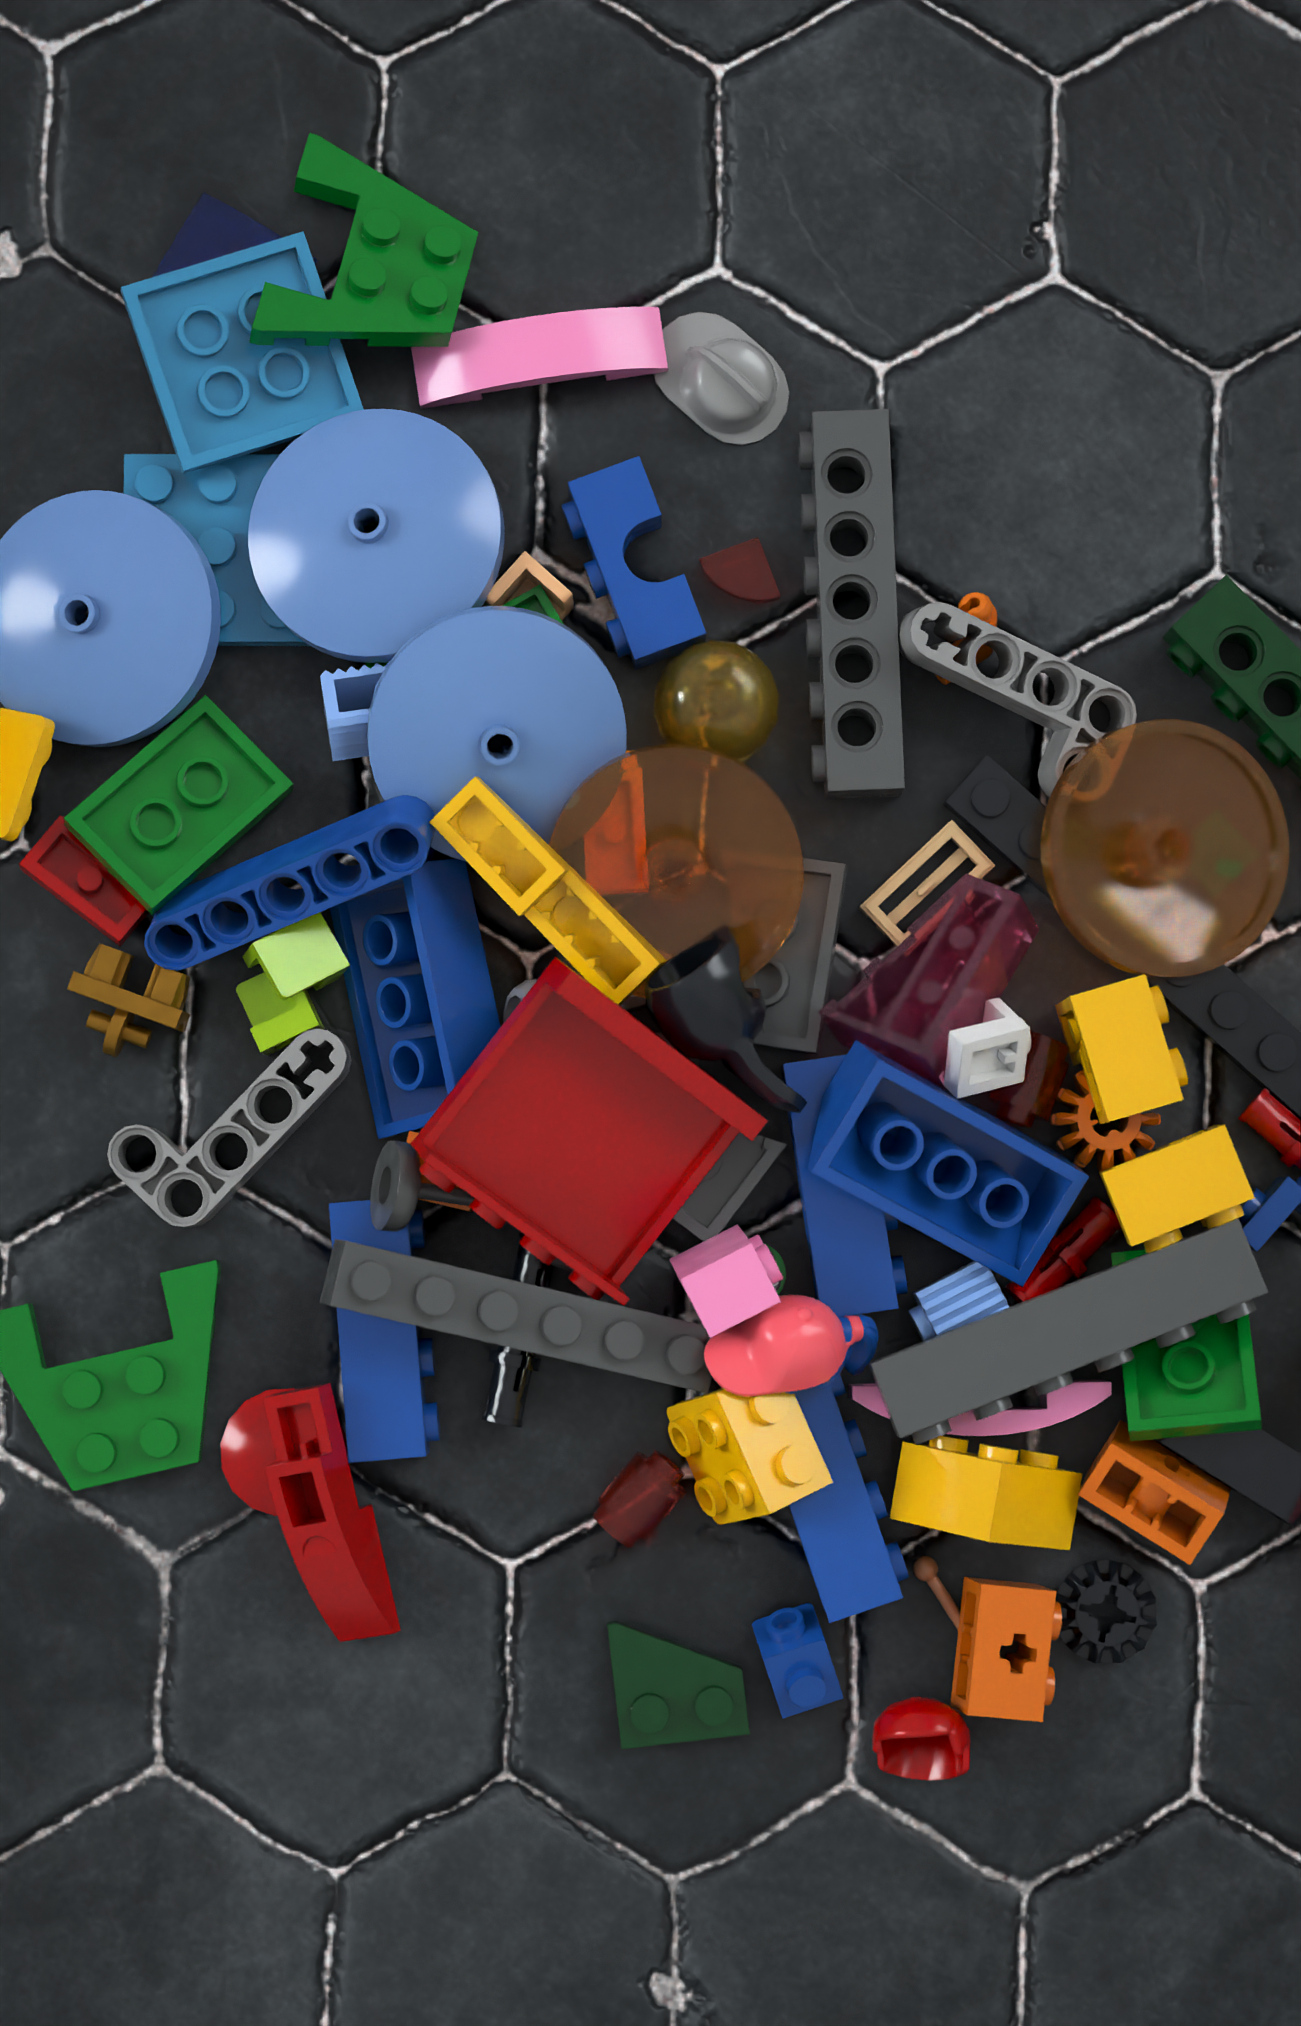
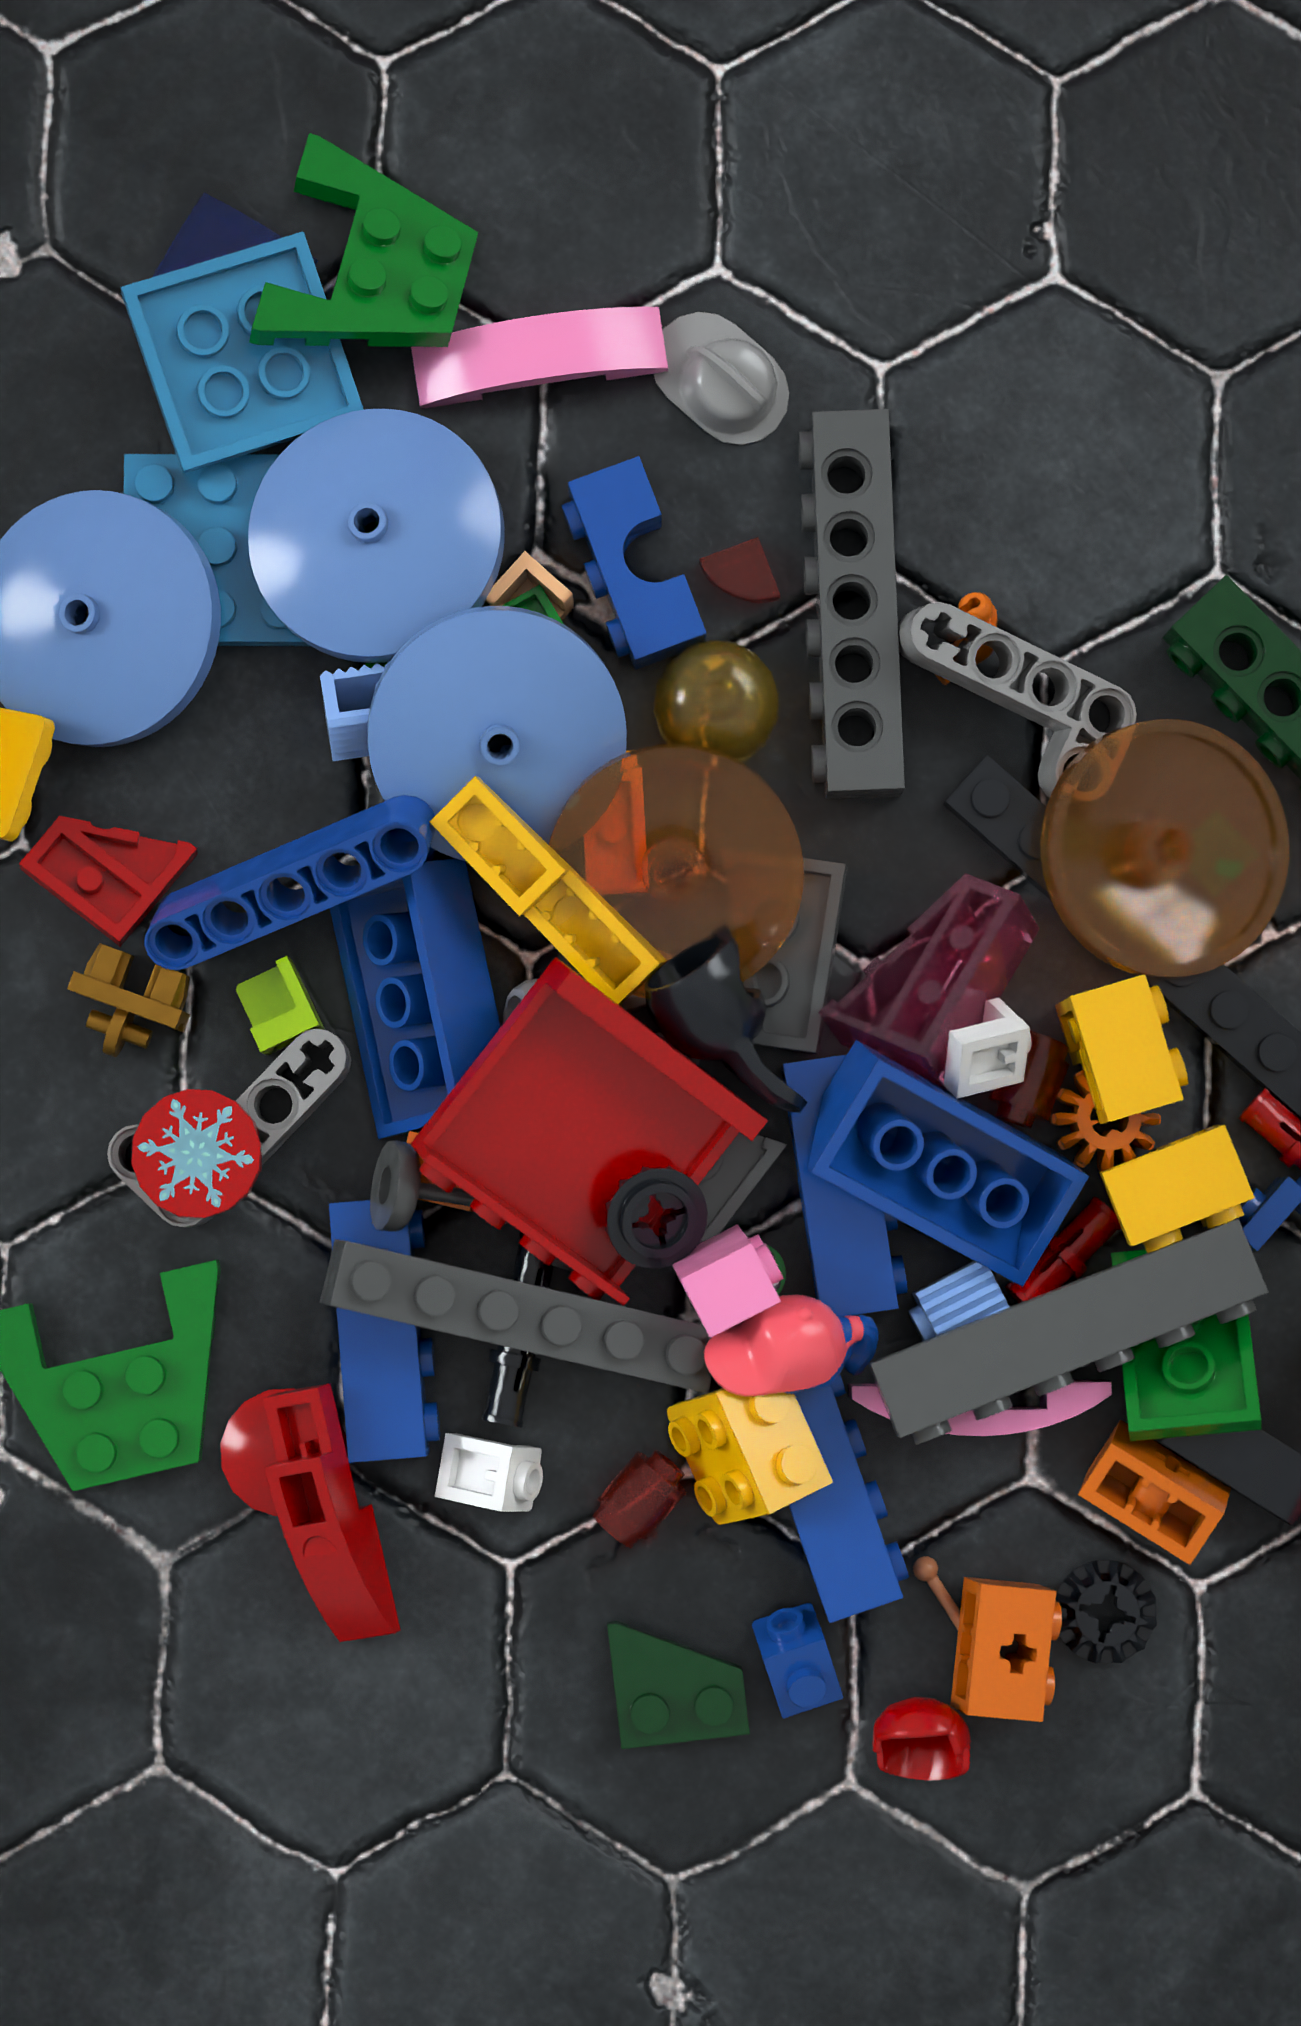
(178, 804): green plate -> none
(196, 1153): none -> red tile
(299, 957): lime panel -> none
(489, 1473): none -> white bracket
(679, 1229): none -> black gear
(967, 848): tan tile -> none
(986, 1493): yellow brick -> none

